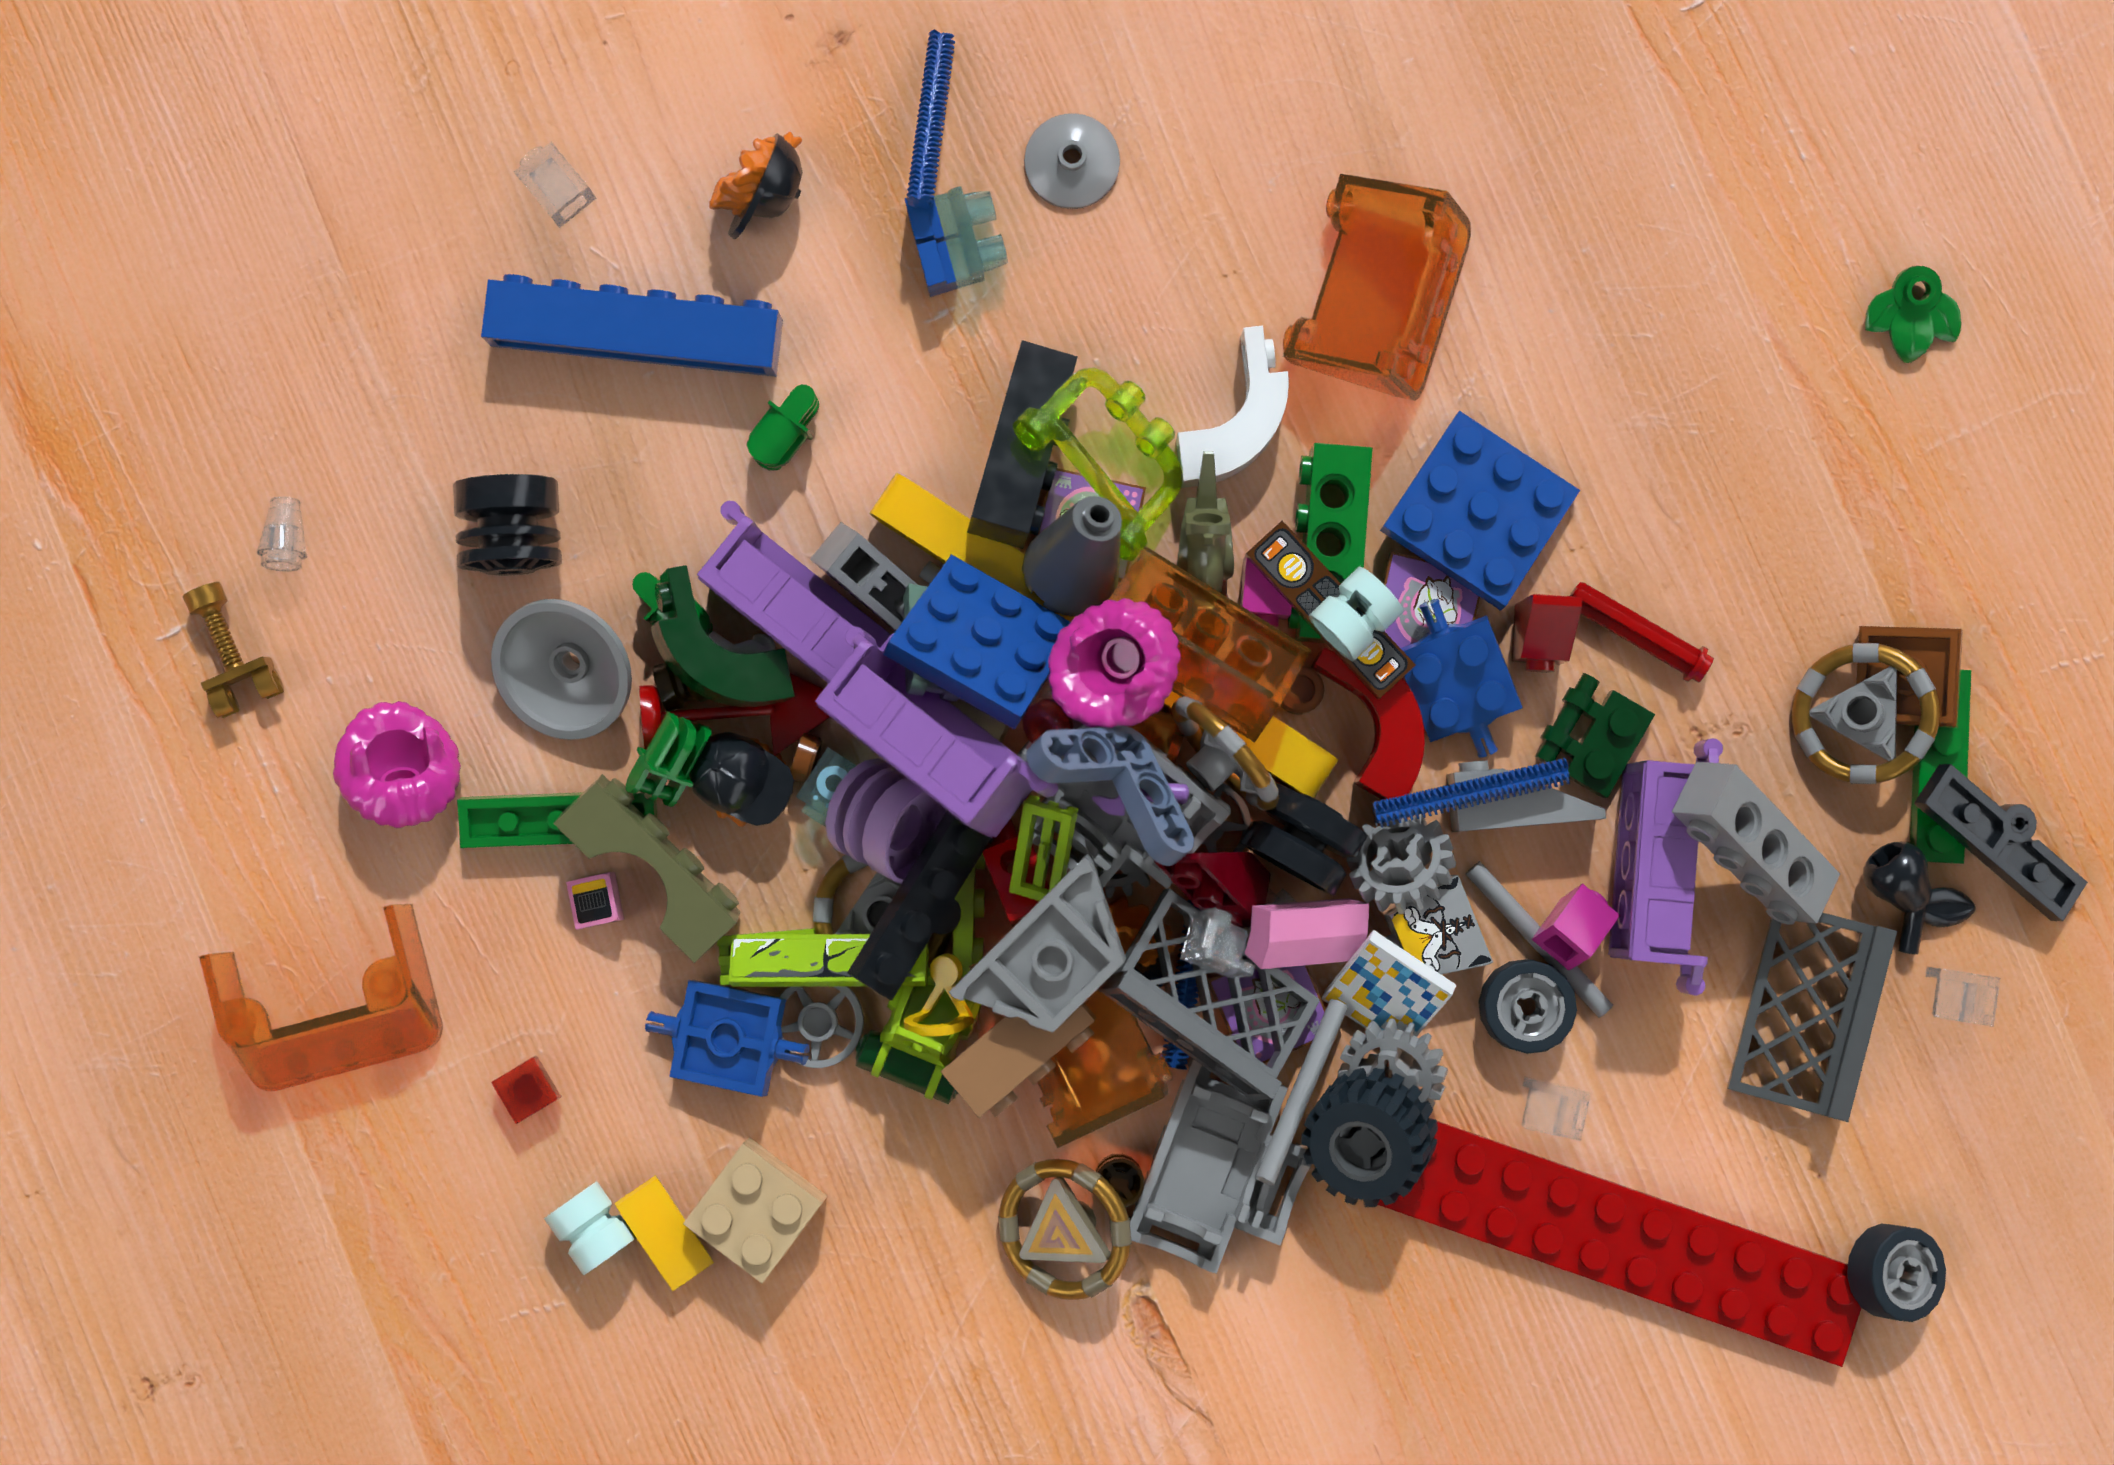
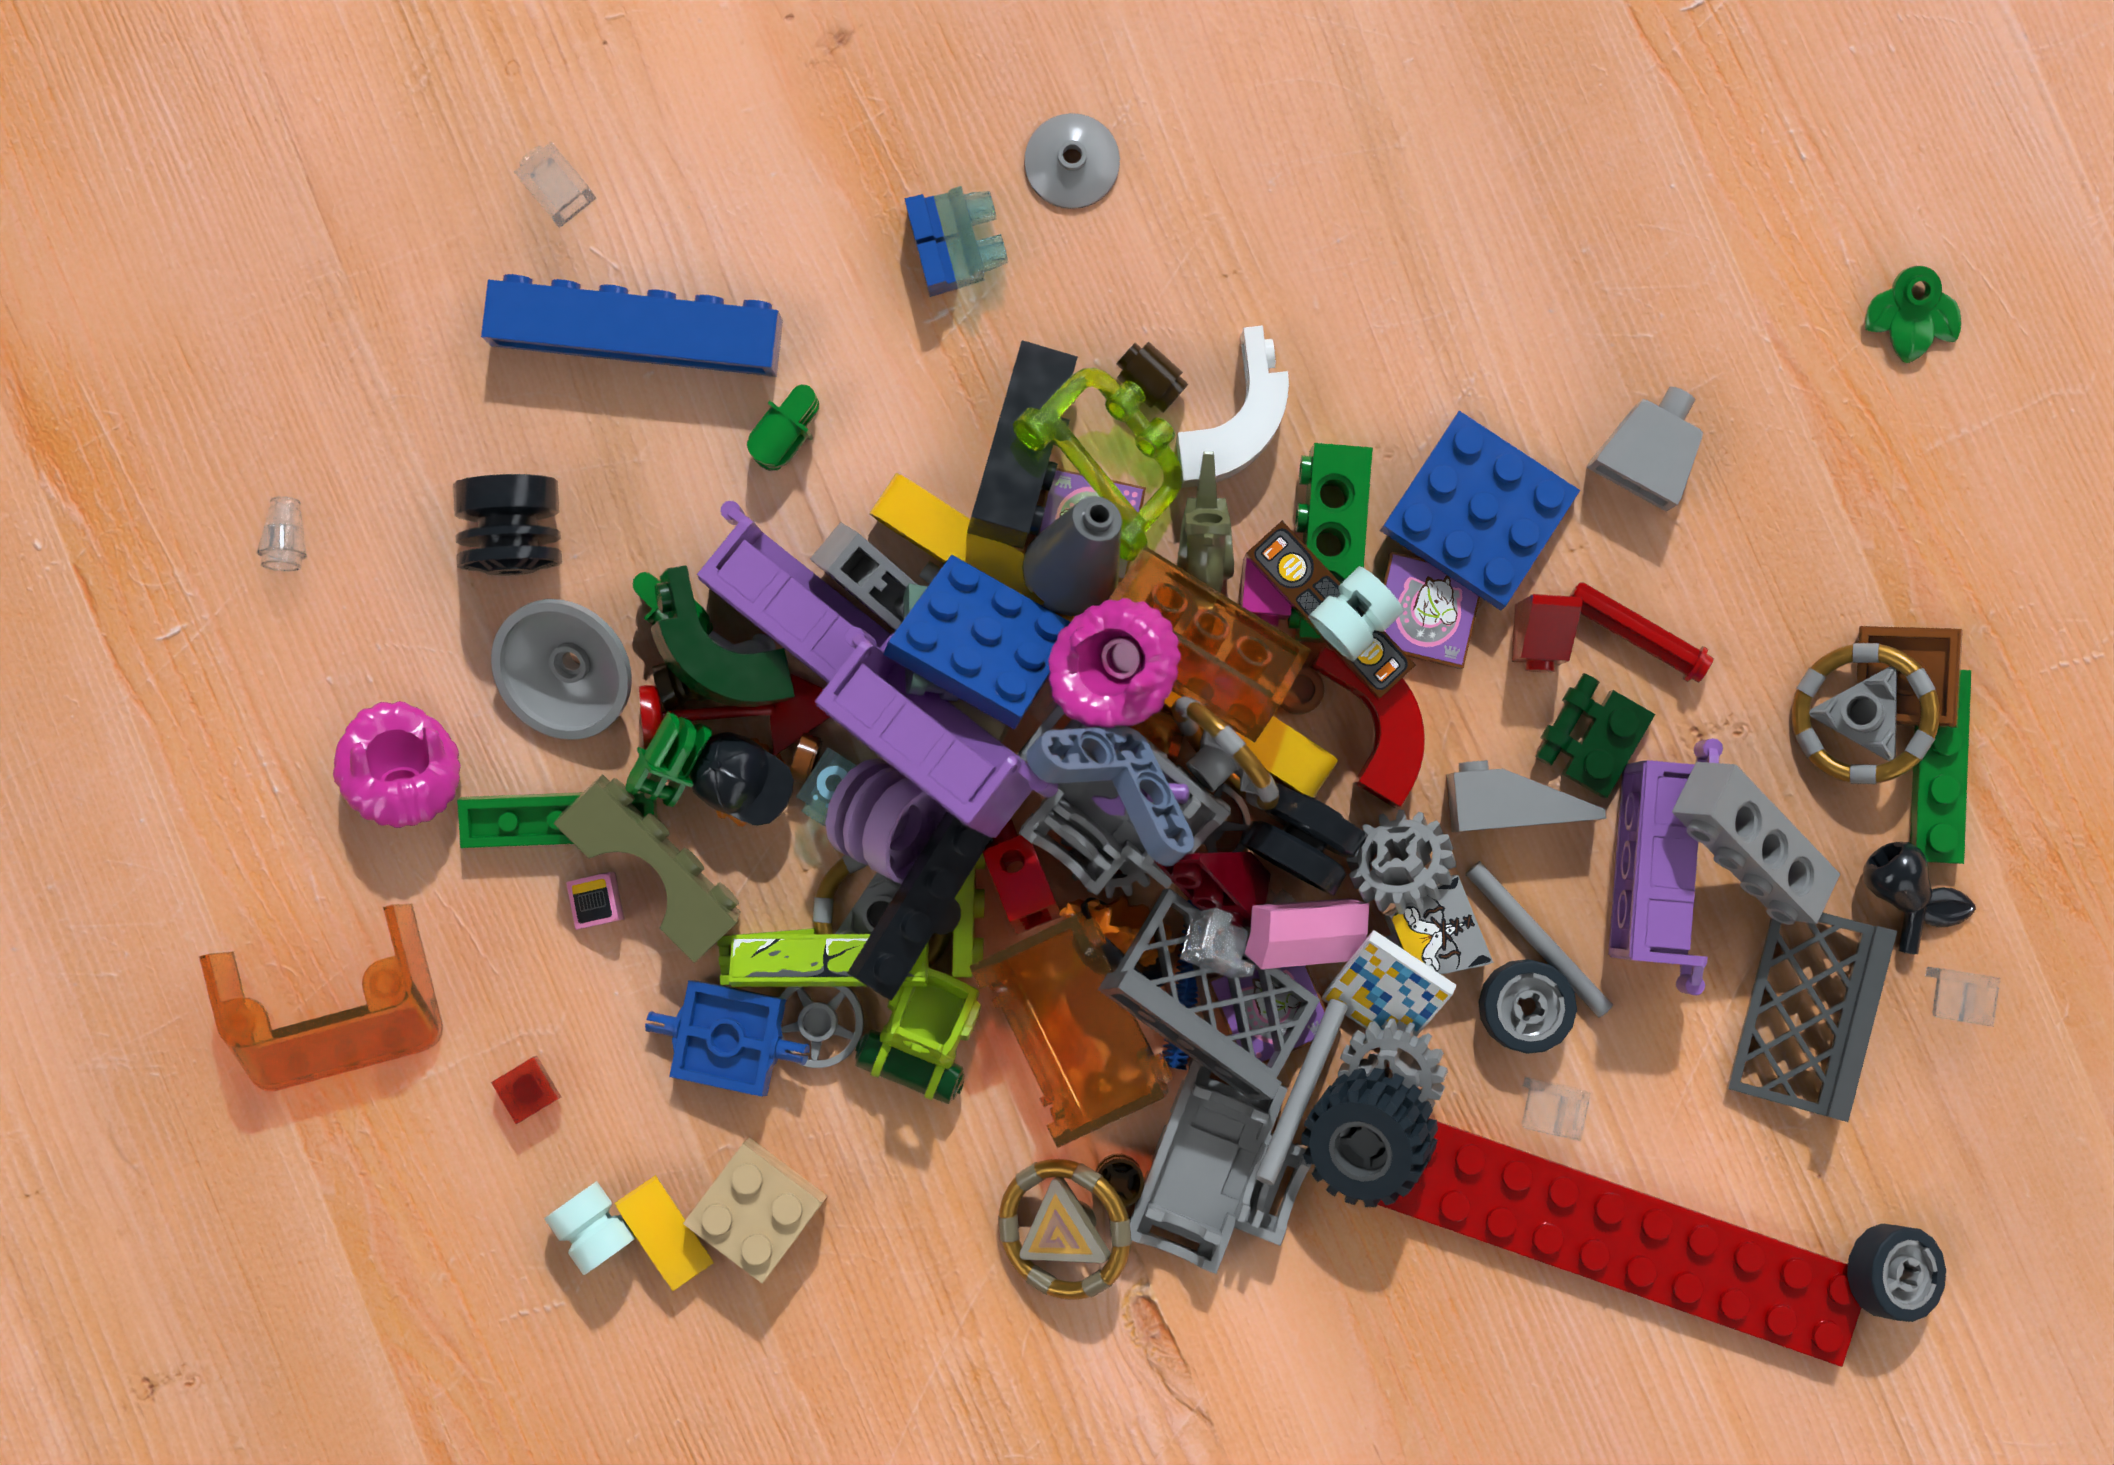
(207, 603): pearl gold bar -> none
(763, 185): hair -> none
(930, 120): blue axle -> none
(945, 972): yellow piece -> none
(1009, 1055): medium nougat brick -> none
(1043, 717): clear red tile -> none
(1050, 955): light grey wing -> none
(1051, 814): lime tile -> none
(1153, 374): none -> dark brown brick
(1383, 286): clear orange windscreen -> none
(1460, 678): blue plate -> none
(1471, 791): blue axle -> none
(1576, 927): dark pink brick -> none
(1652, 450): none -> light grey torso
(2001, 841): black hinge -> none

